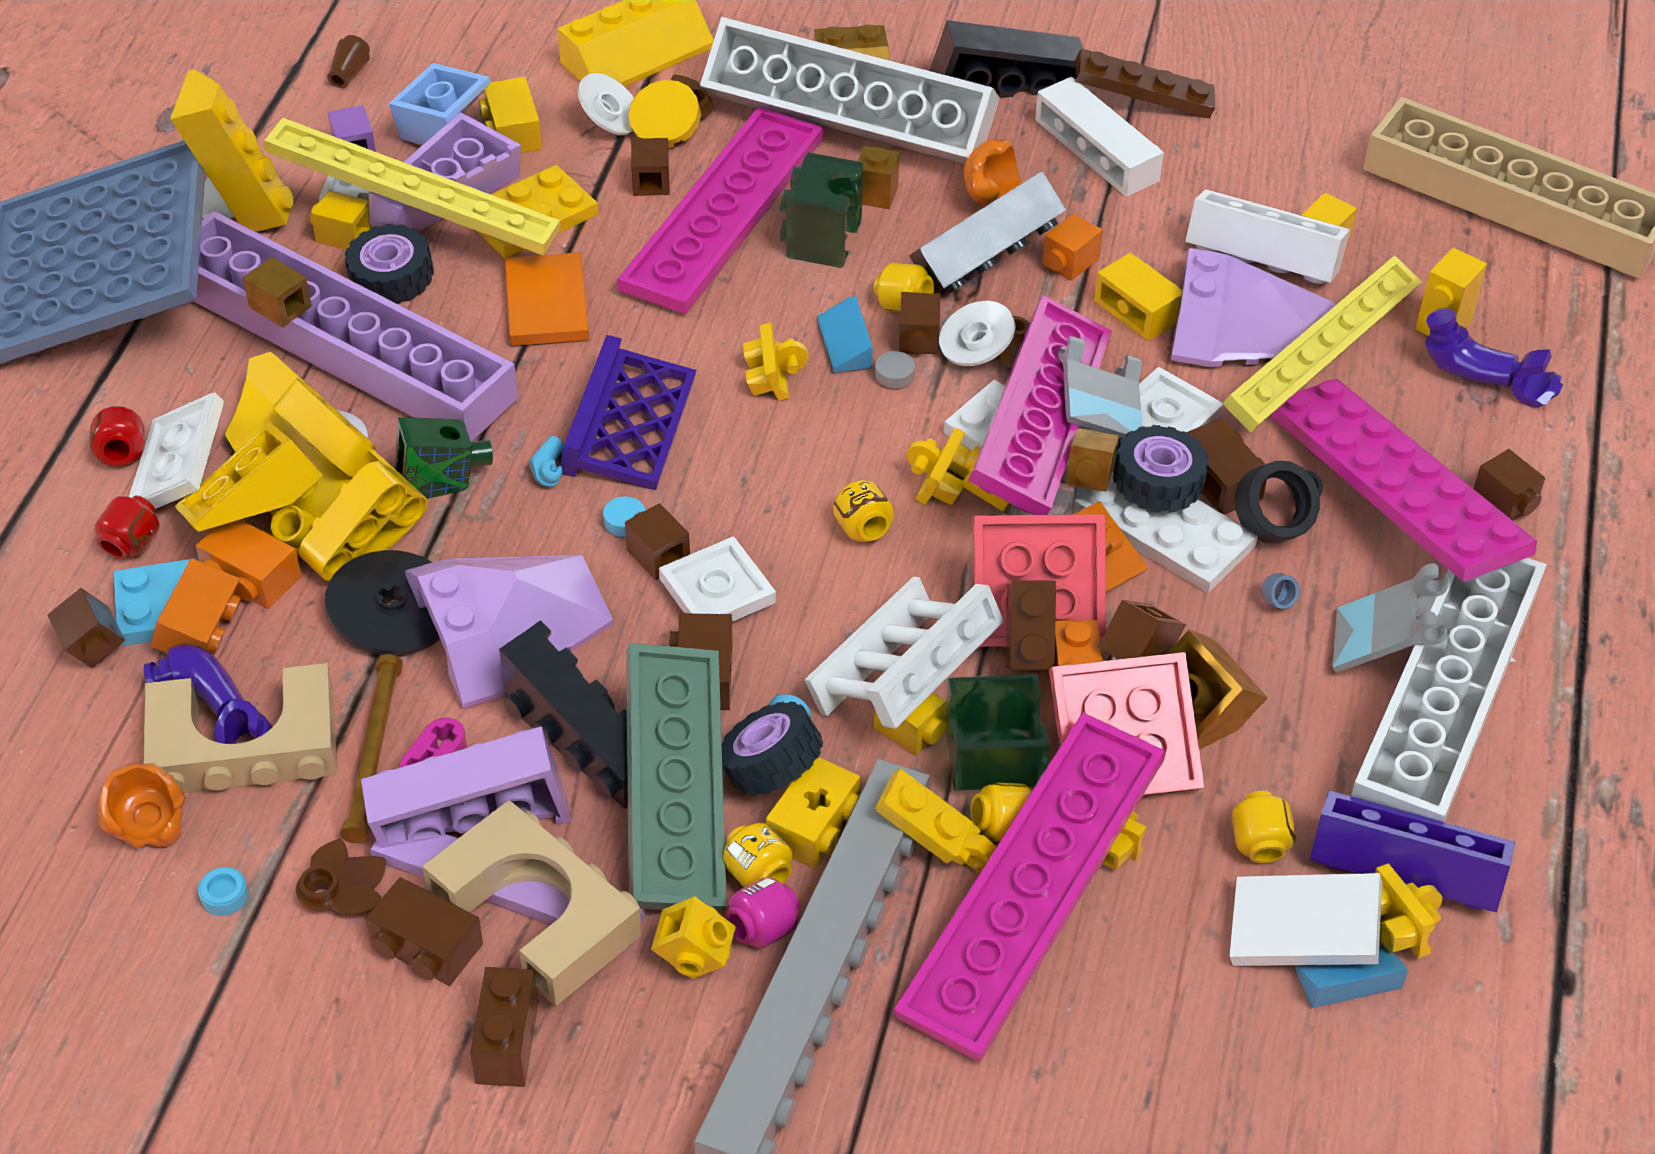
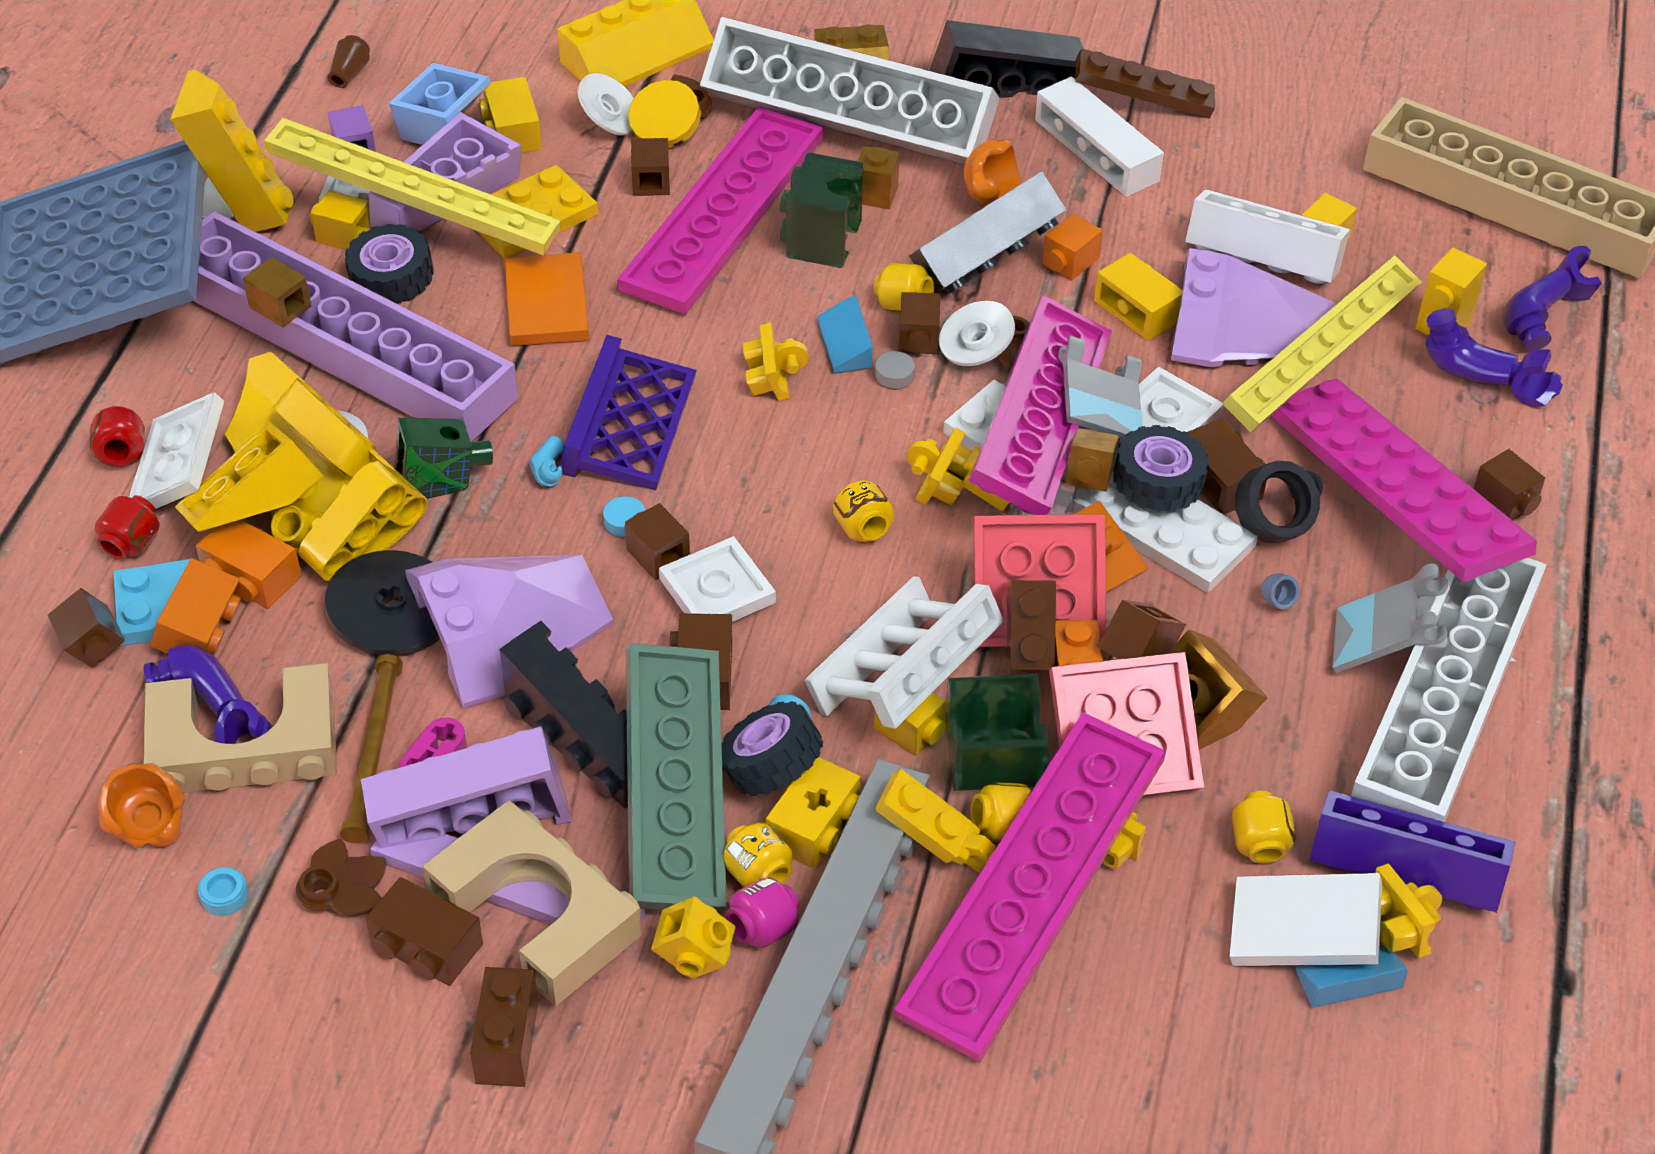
(1527, 309): none -> dark purple piece

